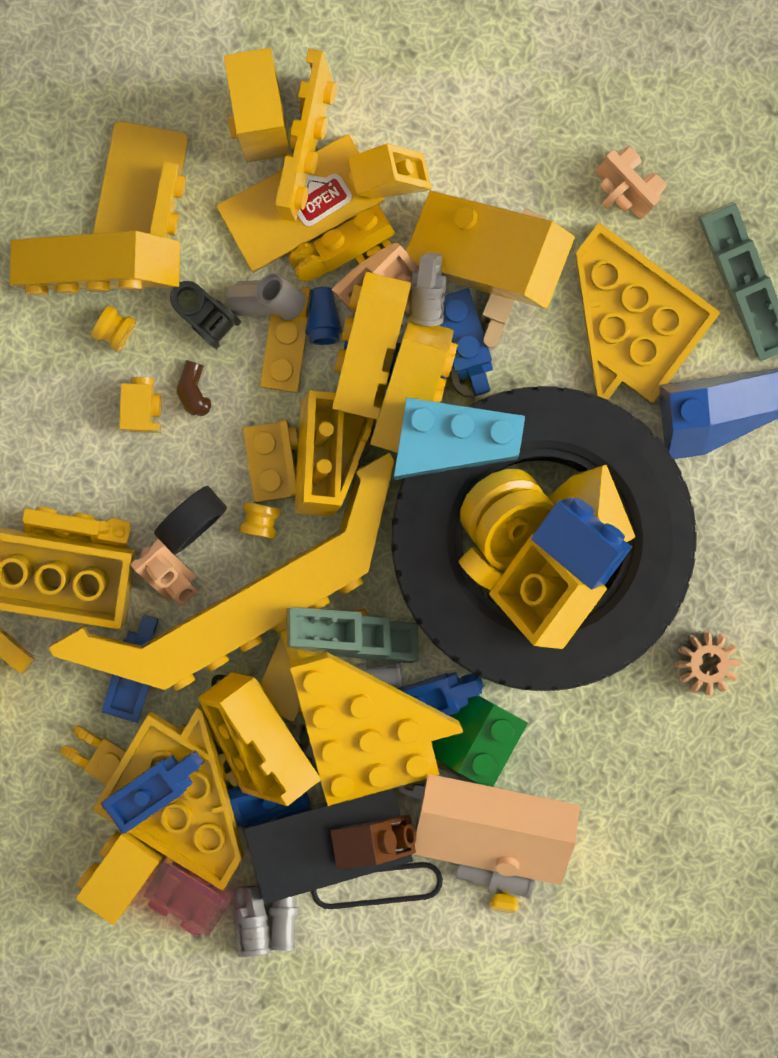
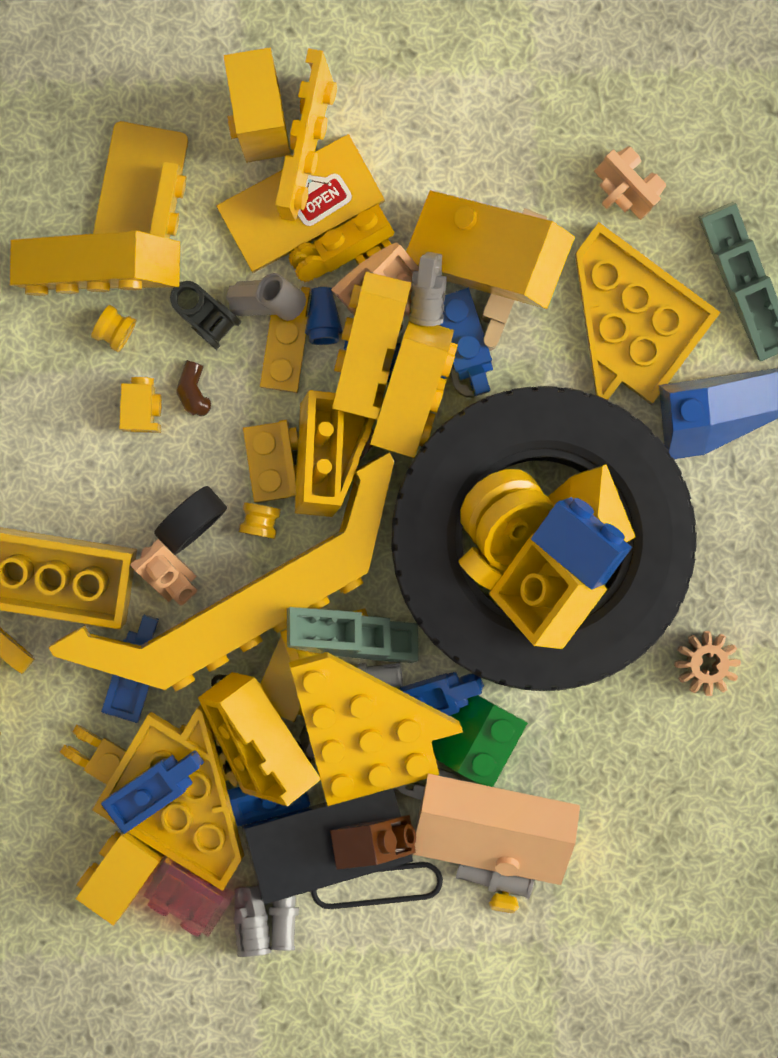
(79, 526): yellow hinge -> none
(388, 172): yellow slope -> none
(454, 437): medium azure wedge -> none

